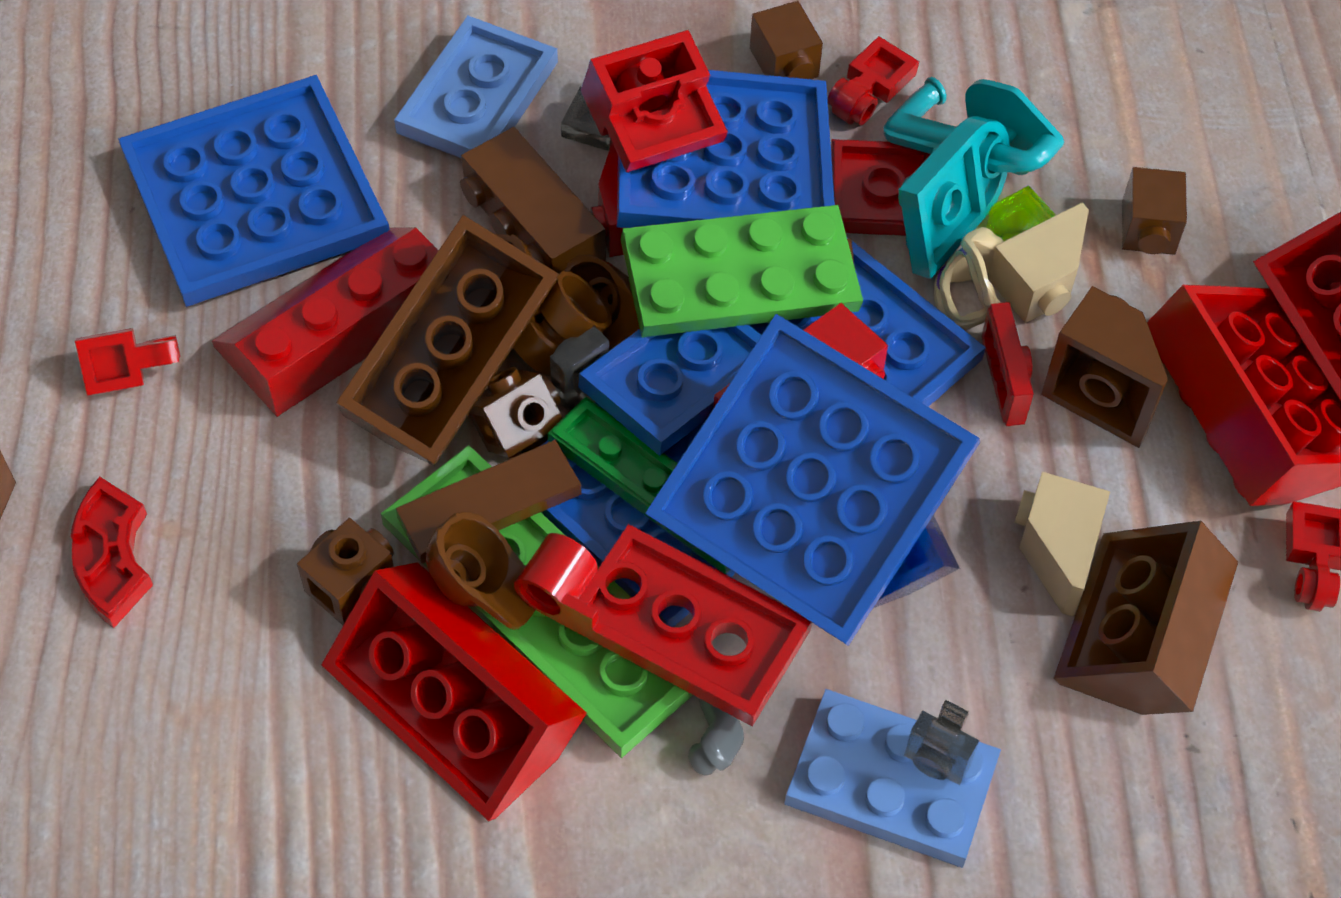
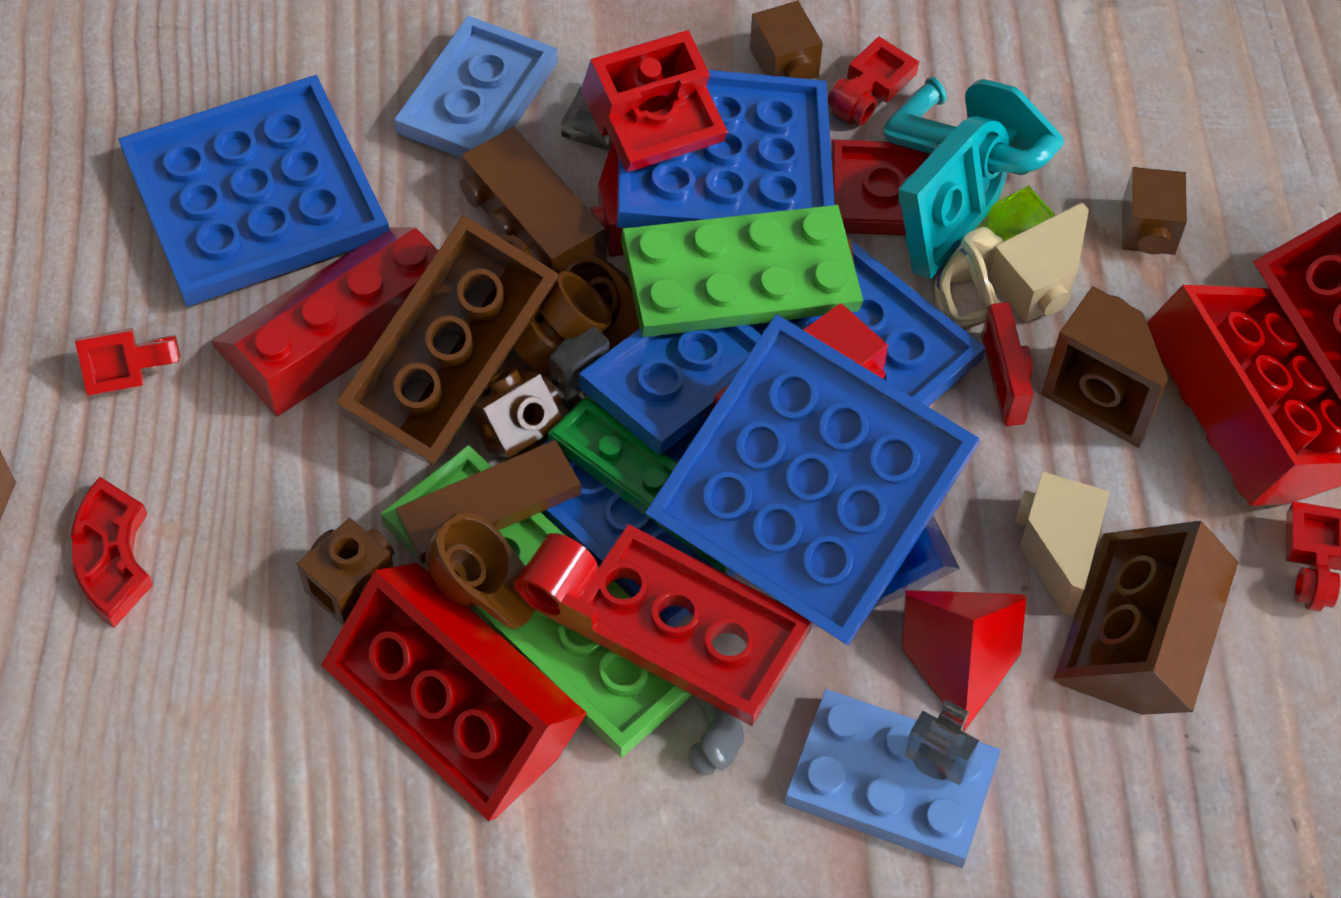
(963, 642): none -> red slope

